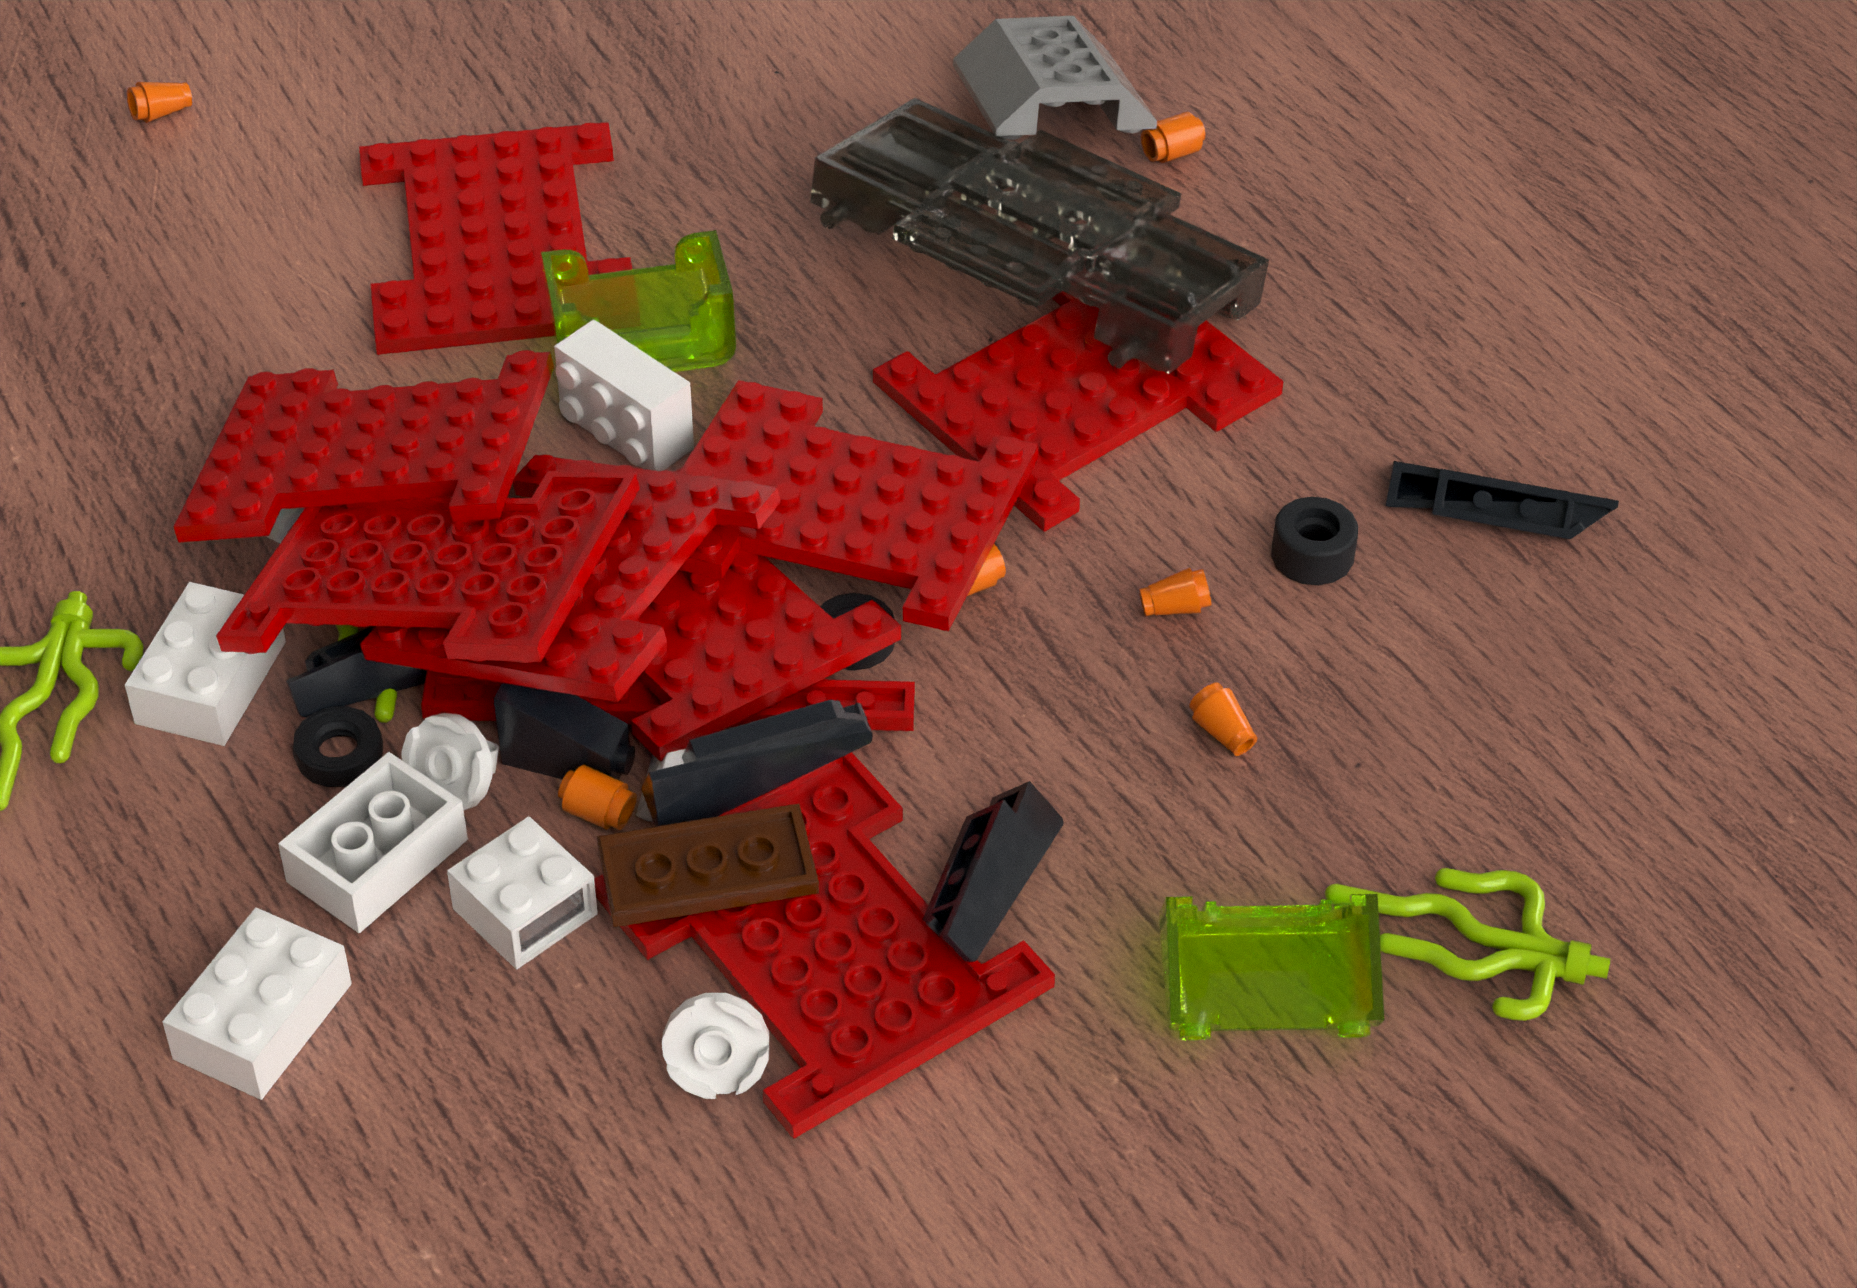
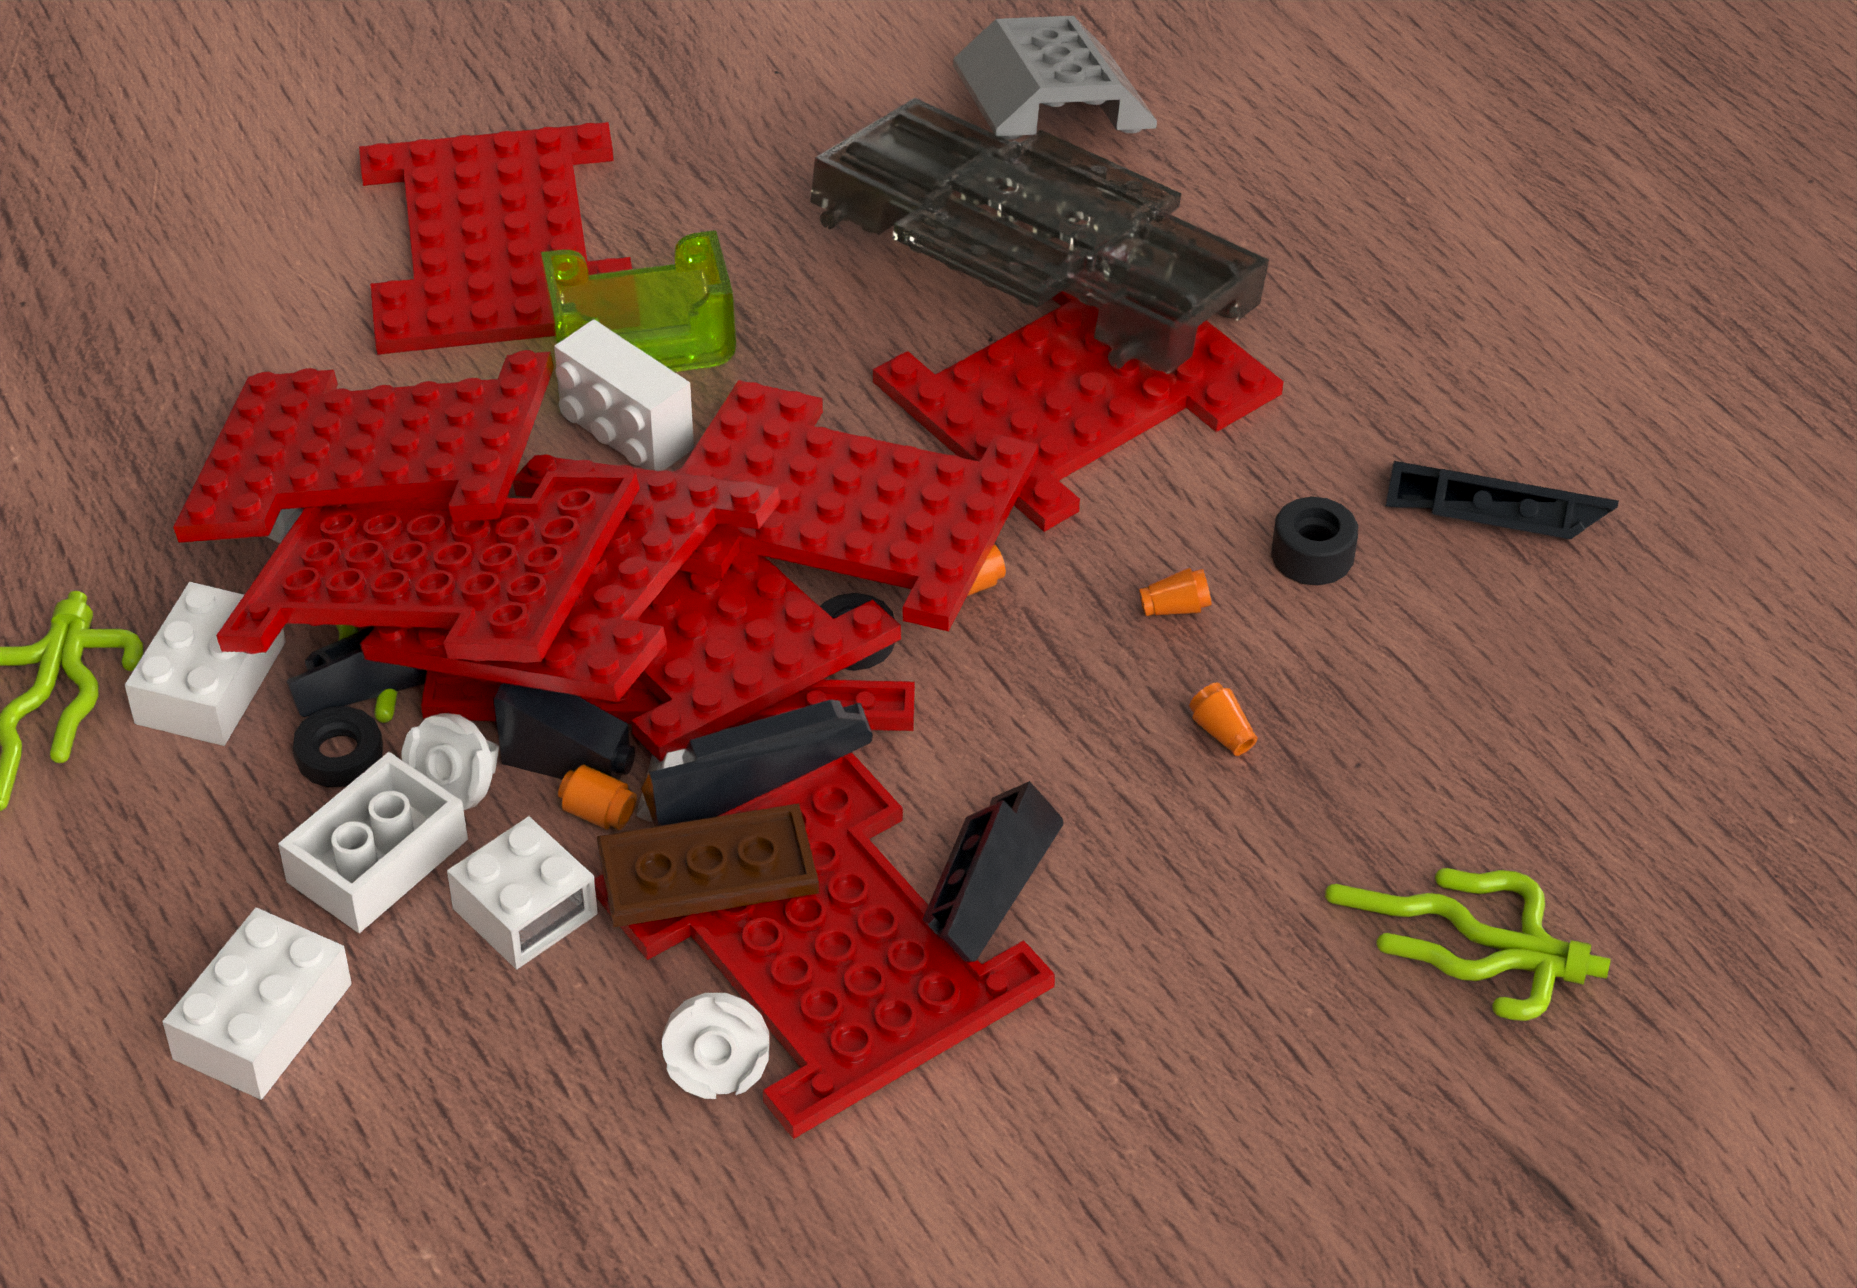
(157, 99): orange cone -> none
(1173, 138): orange brick -> none
(1272, 967): clear neon green windscreen -> none

